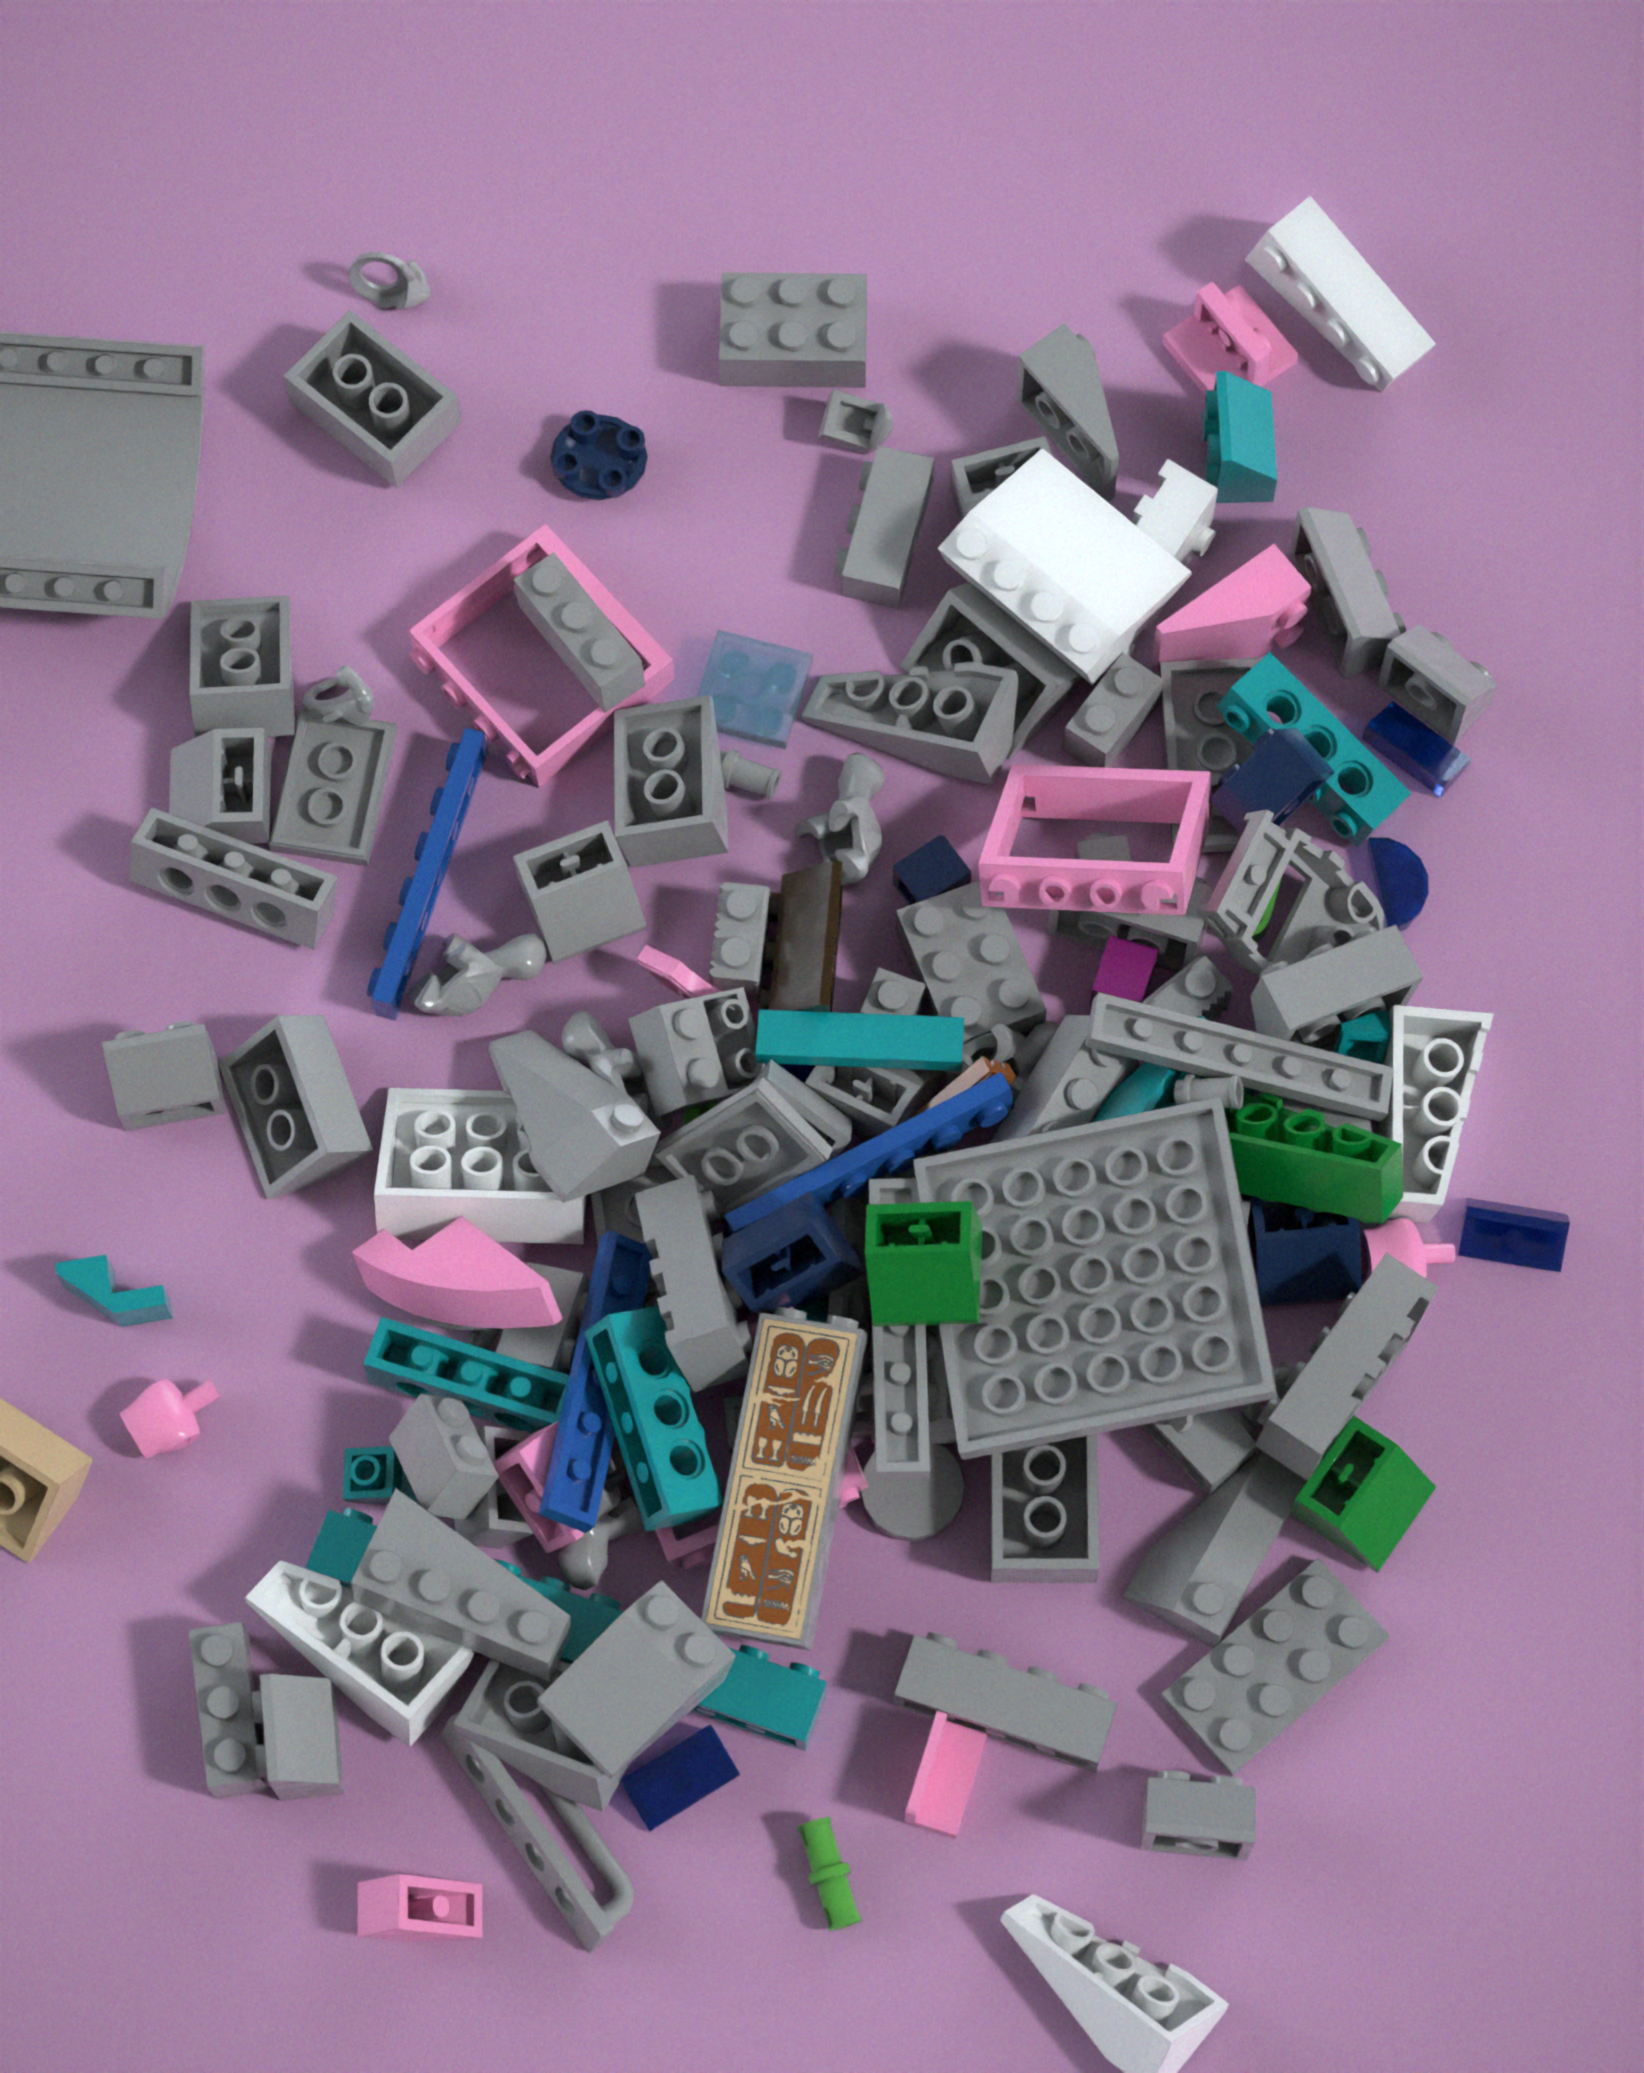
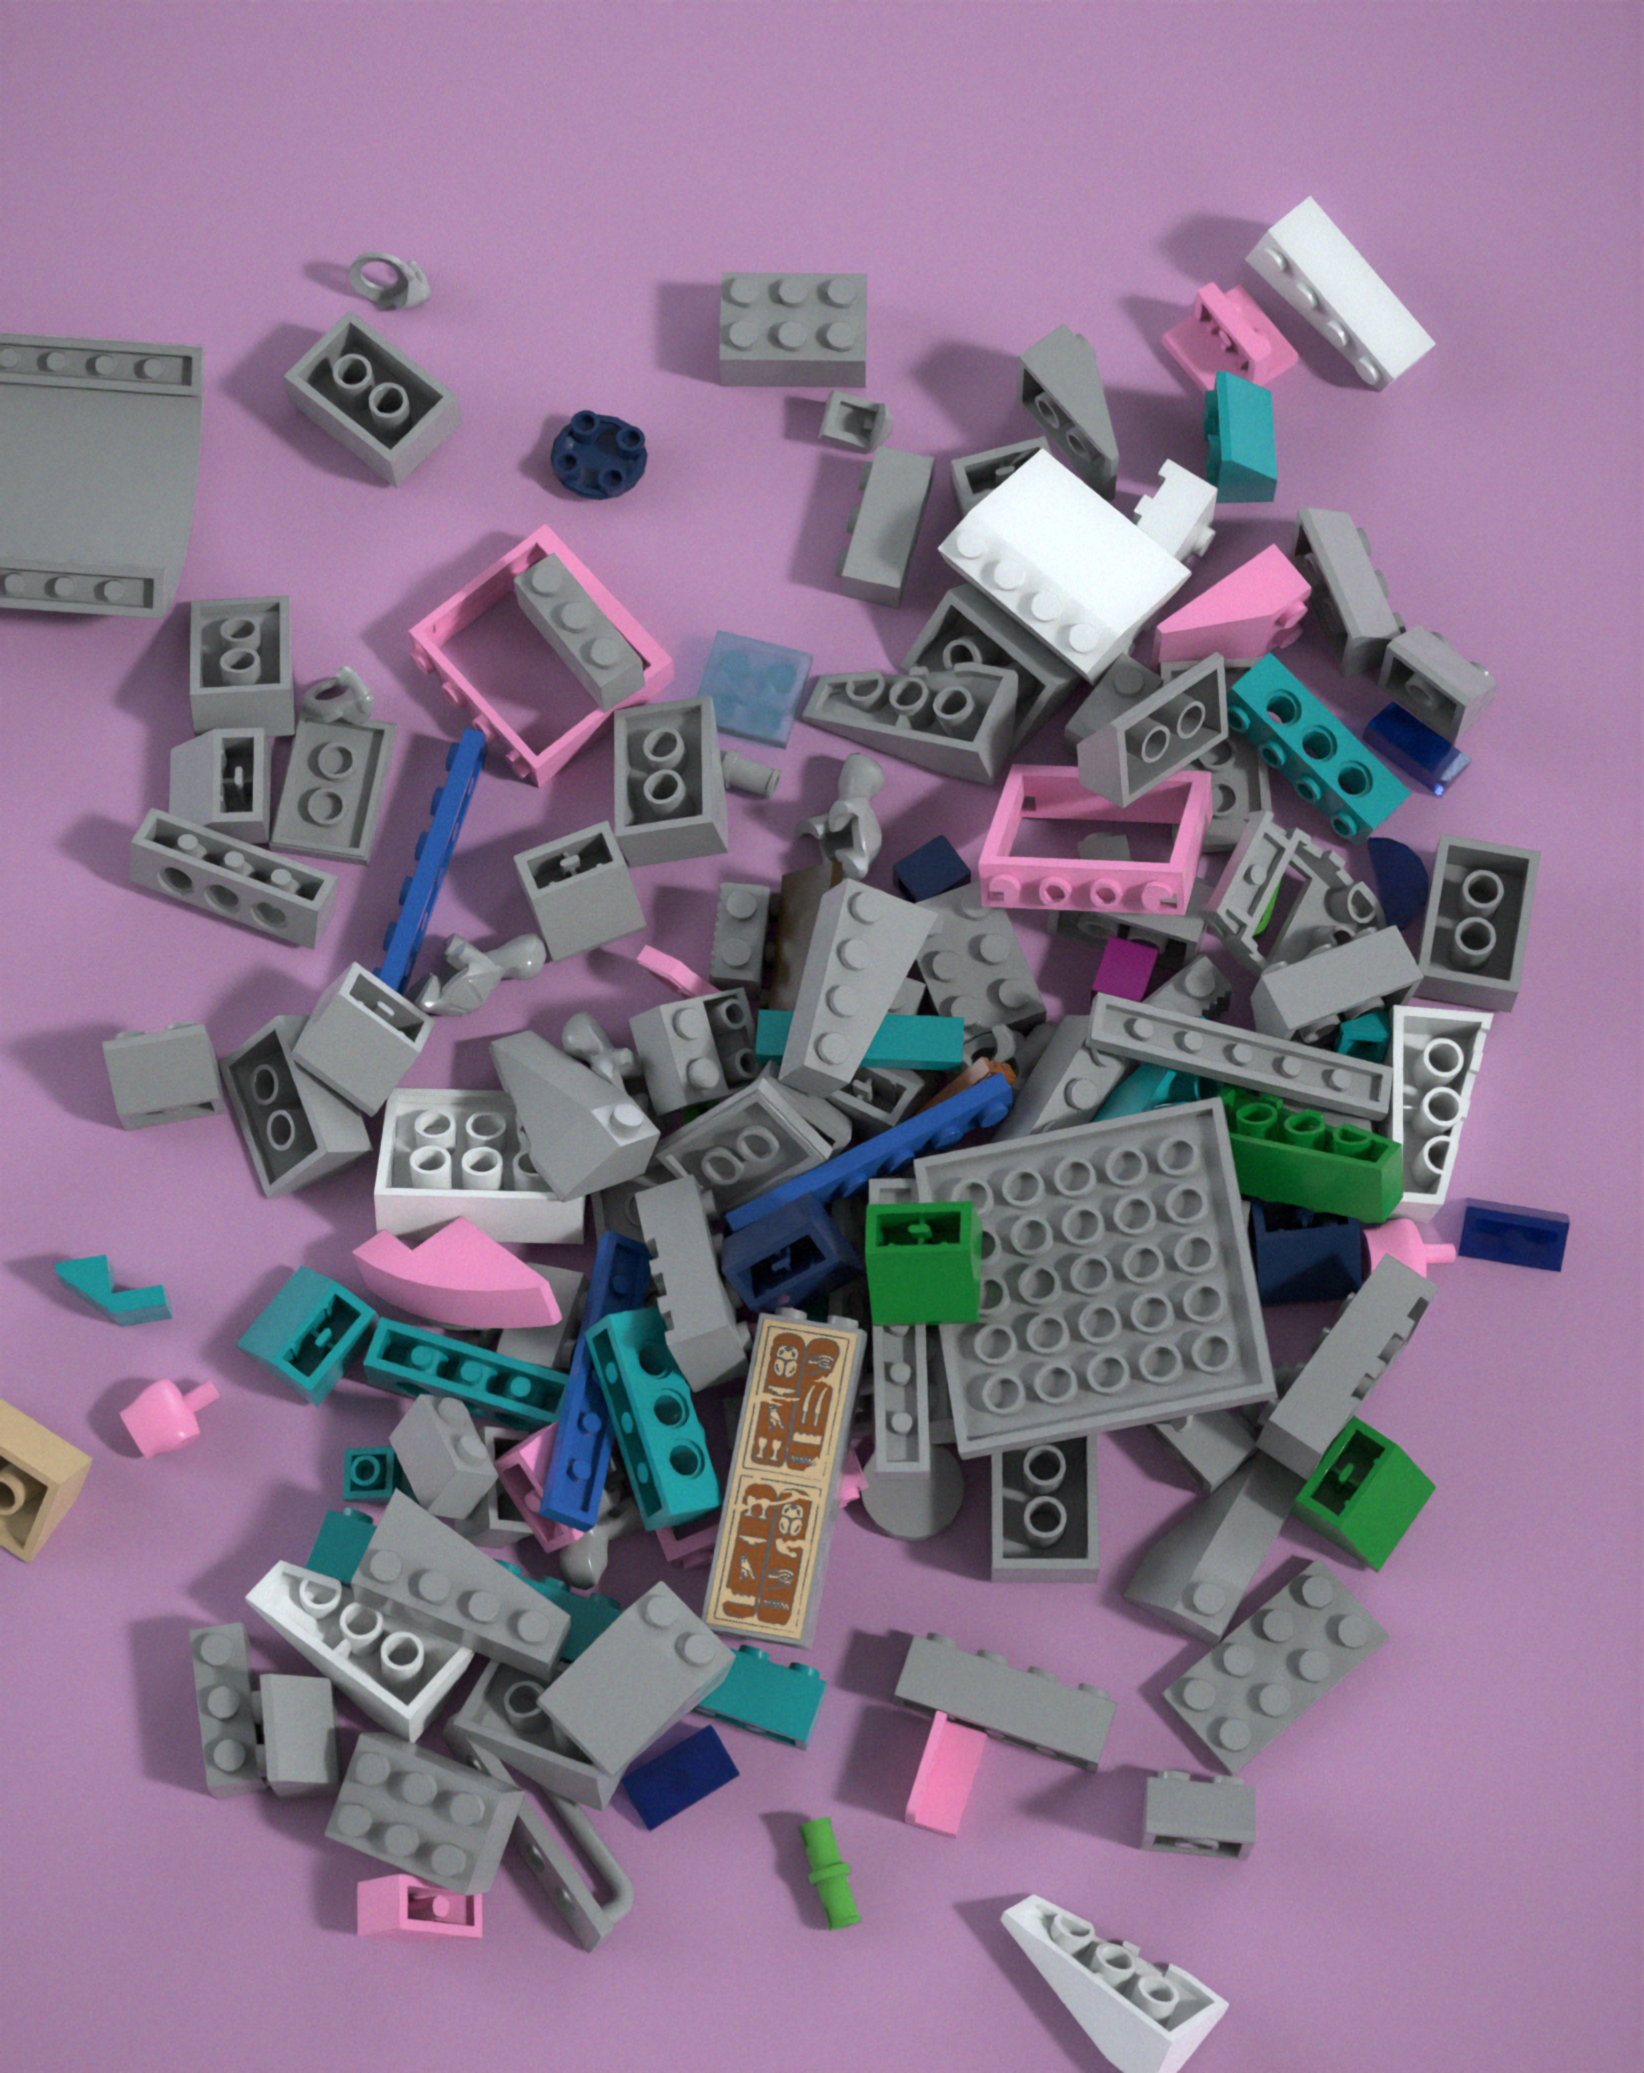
(310, 1334): none -> teal slope
(362, 1038): none -> light grey slope
(424, 1813): none -> light grey brick
(850, 978): none -> light grey wedge
(1157, 735): none -> light grey slope
(1193, 1089): light grey pin -> none
(1276, 778): dark blue brick -> none
(1476, 922): none -> light grey brick

